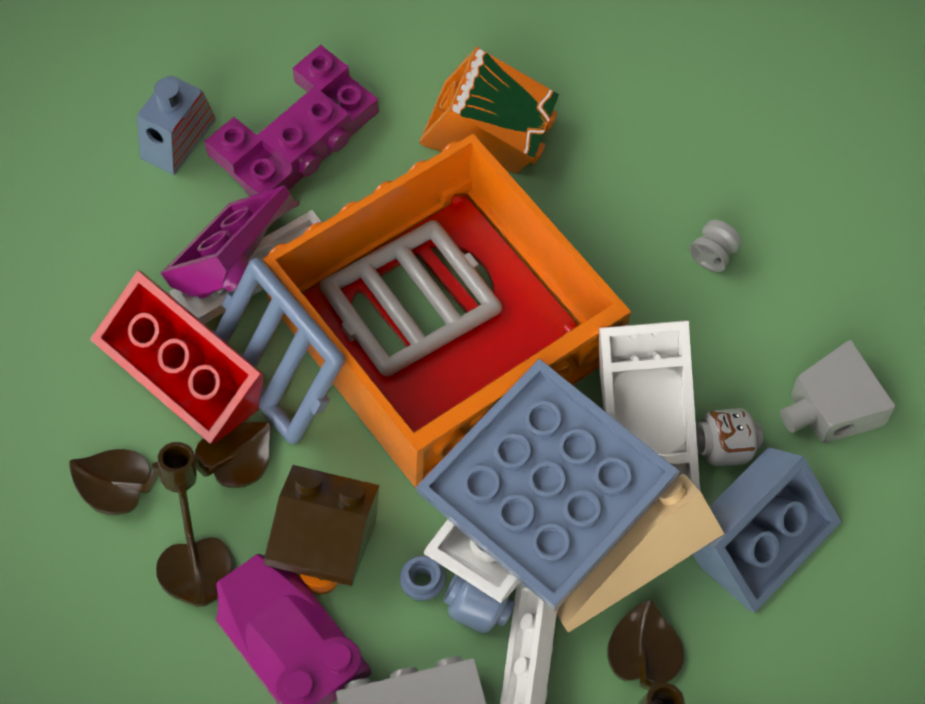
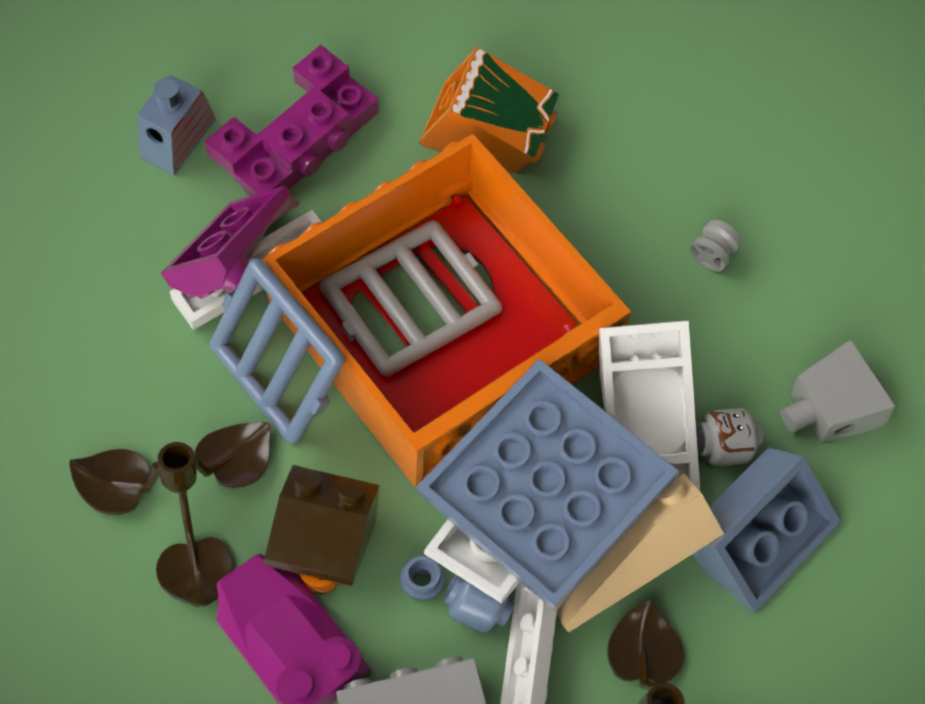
(179, 359): red slope -> none

